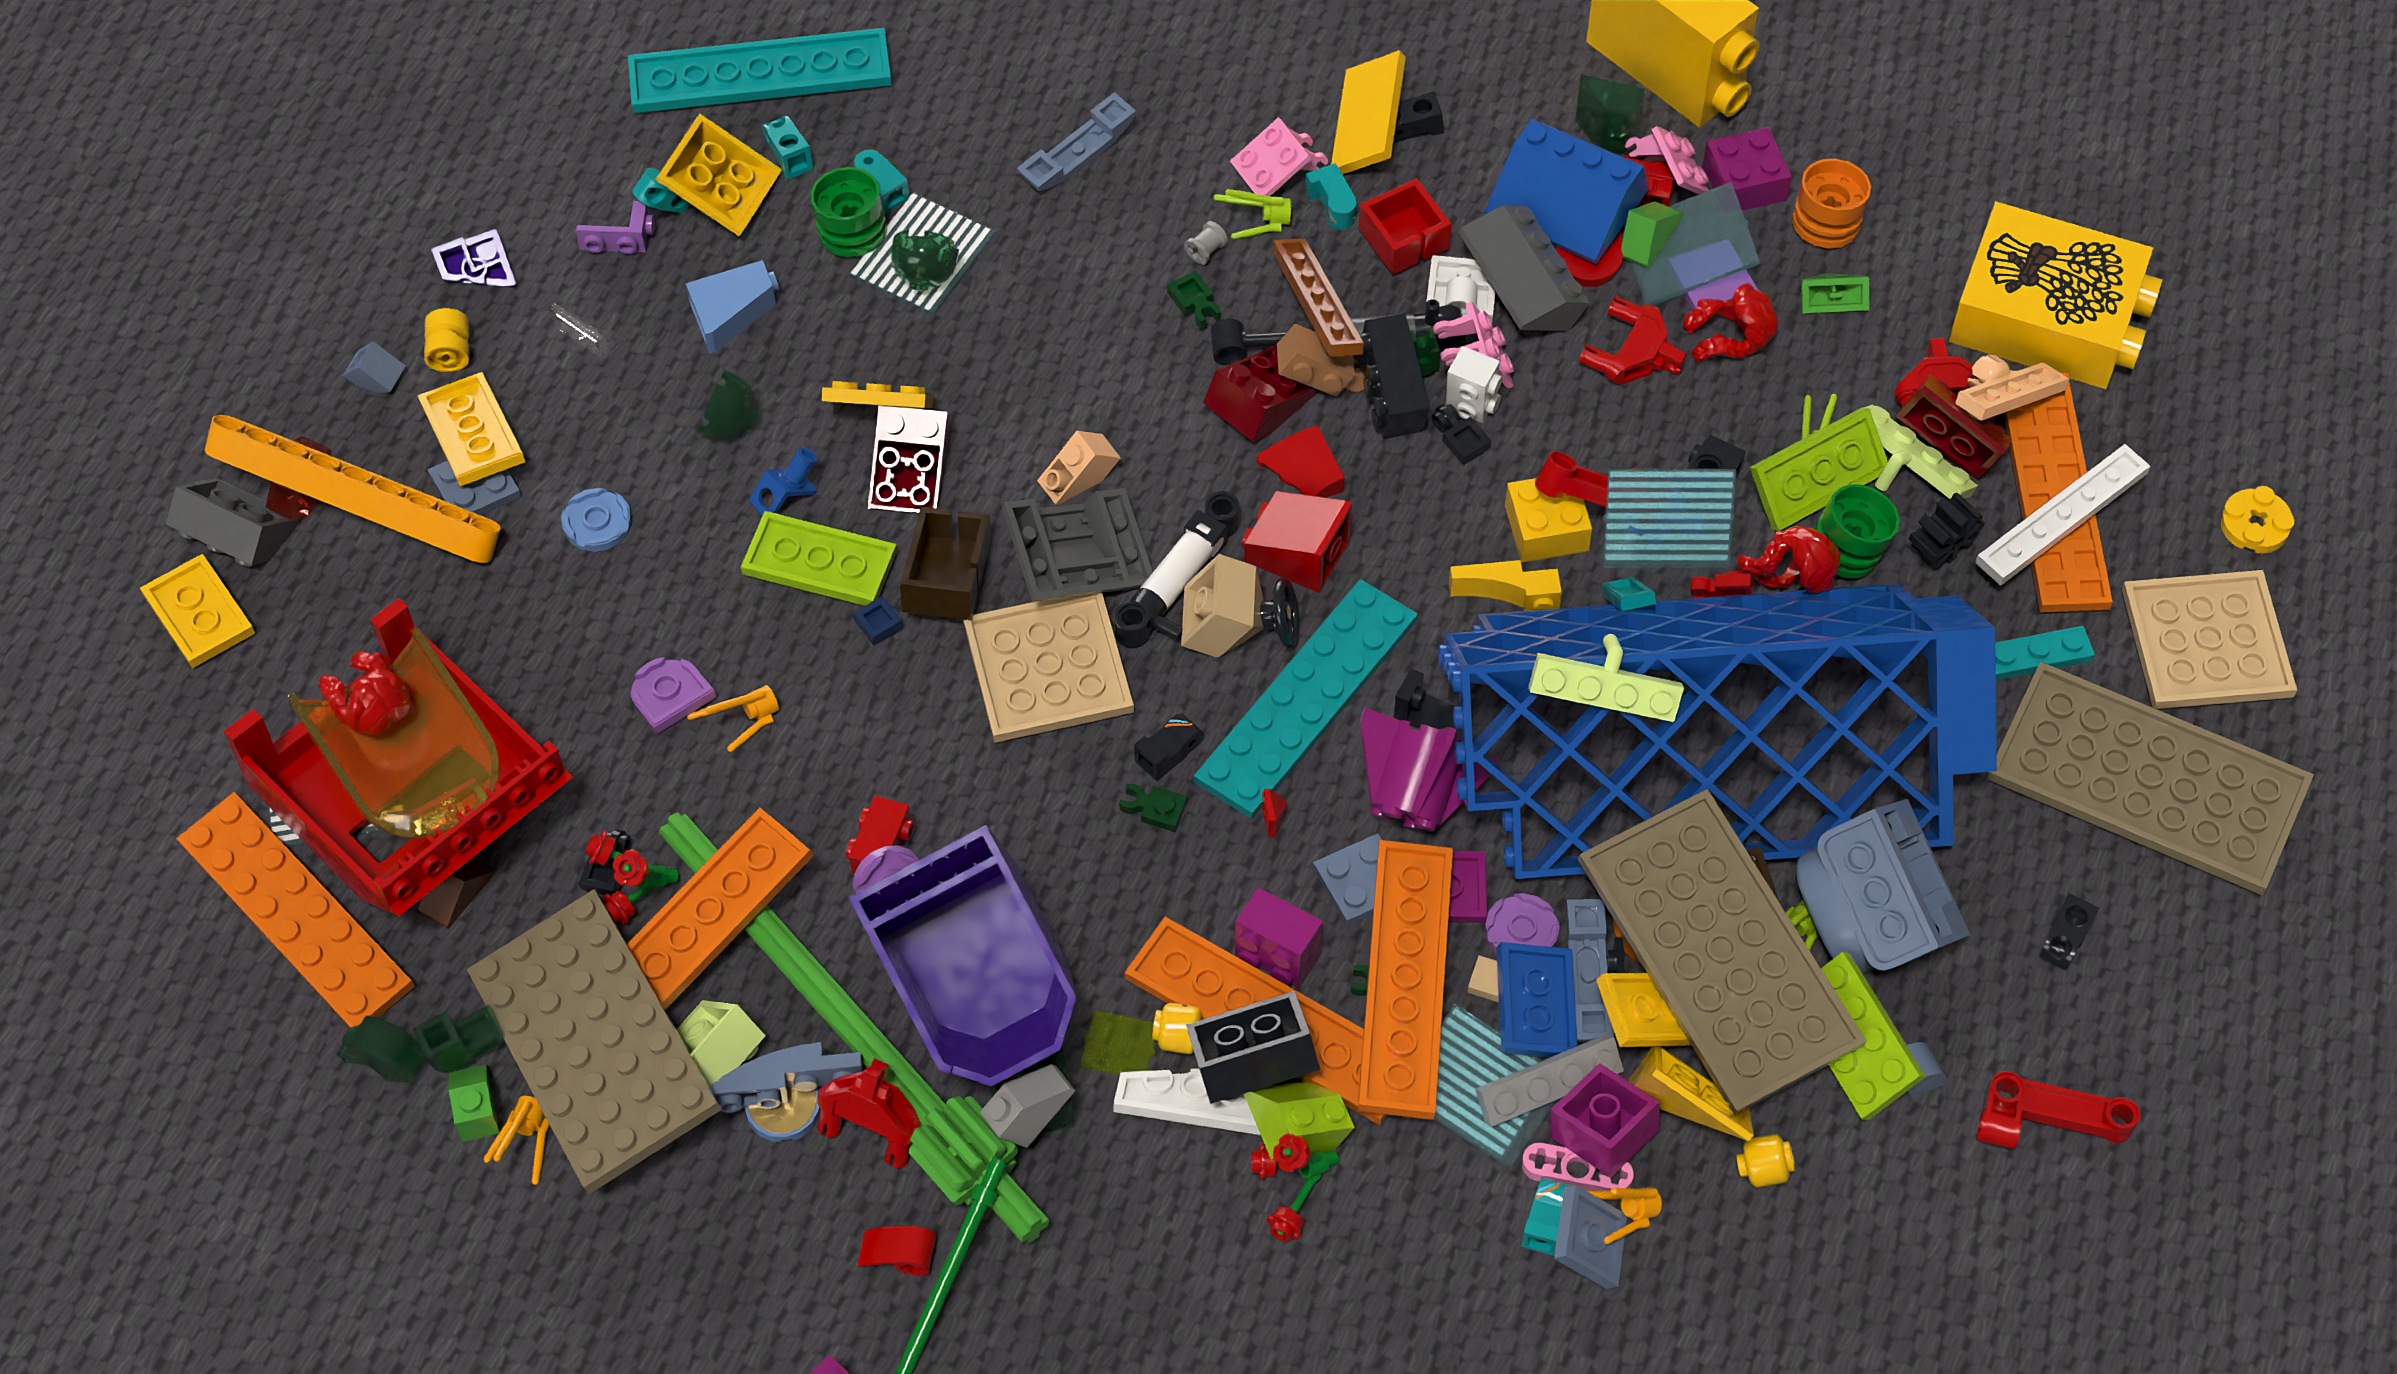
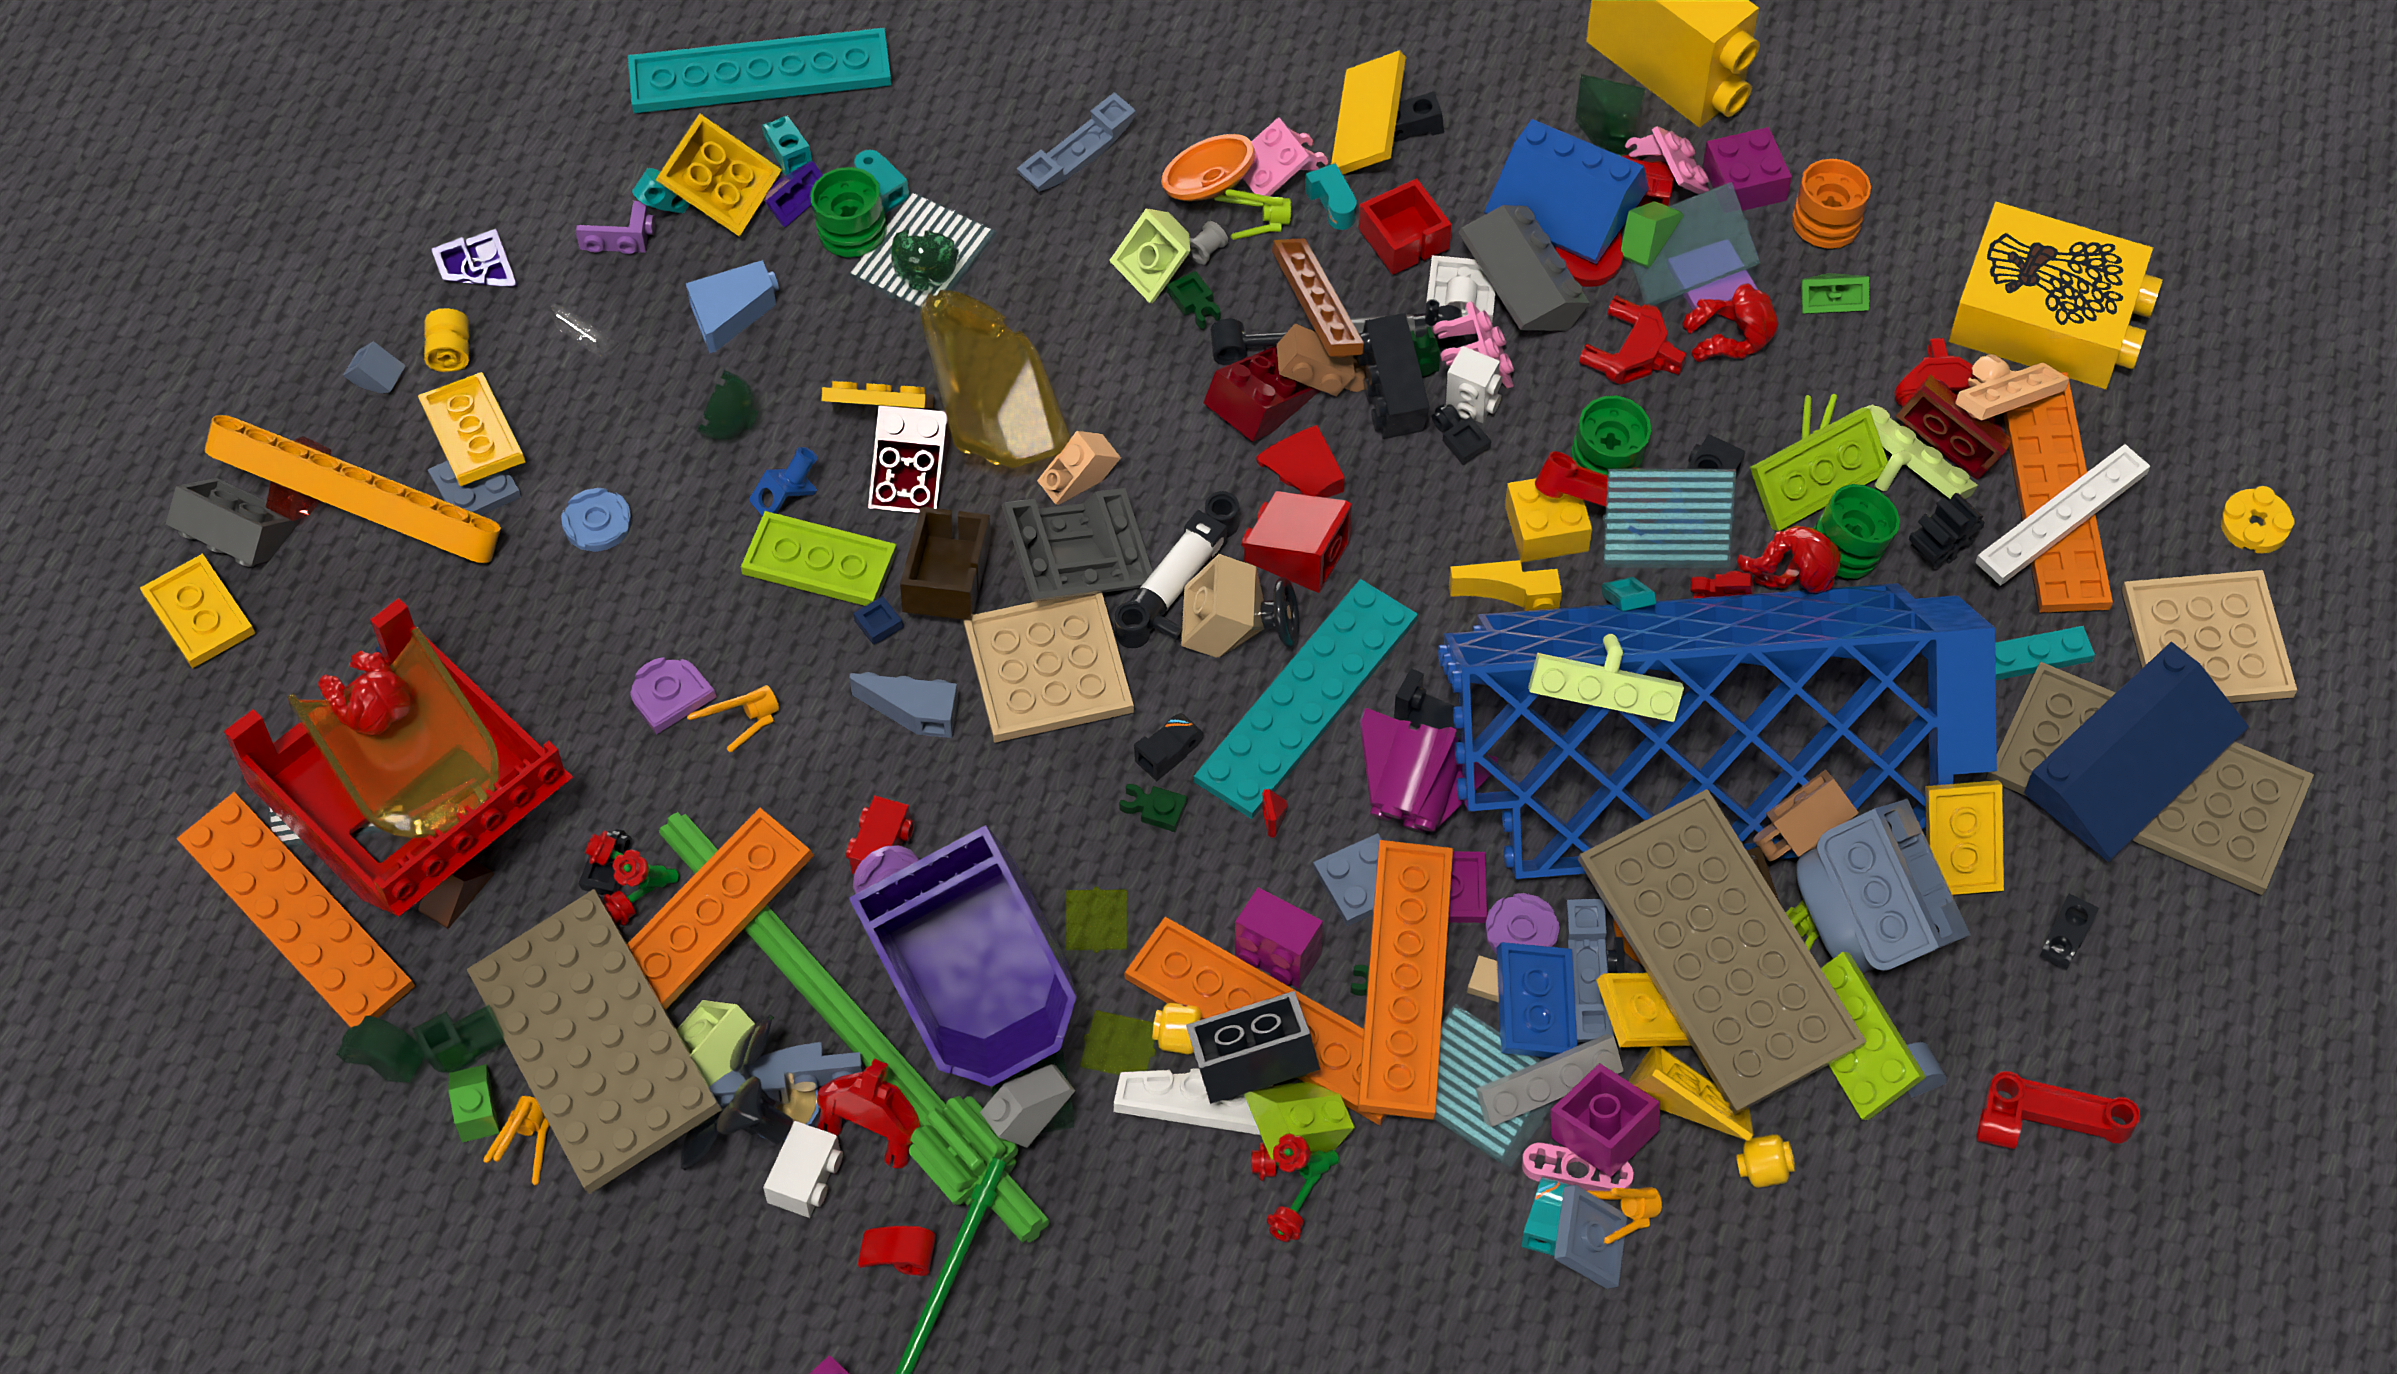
(744, 1109): none -> black plant
(792, 194): none -> dark purple slope
(803, 1169): none -> white brick
(916, 704): none -> sand blue slope
(990, 383): none -> clear yellow windscreen
(1096, 919): none -> clear neon green piece
(1152, 252): none -> yellowish green slope
(1208, 168): none -> orange dish
(1611, 435): none -> green wheel
(1805, 817): none -> medium nougat brick
(1967, 834): none -> yellow plate
(2137, 752): none -> dark blue slope

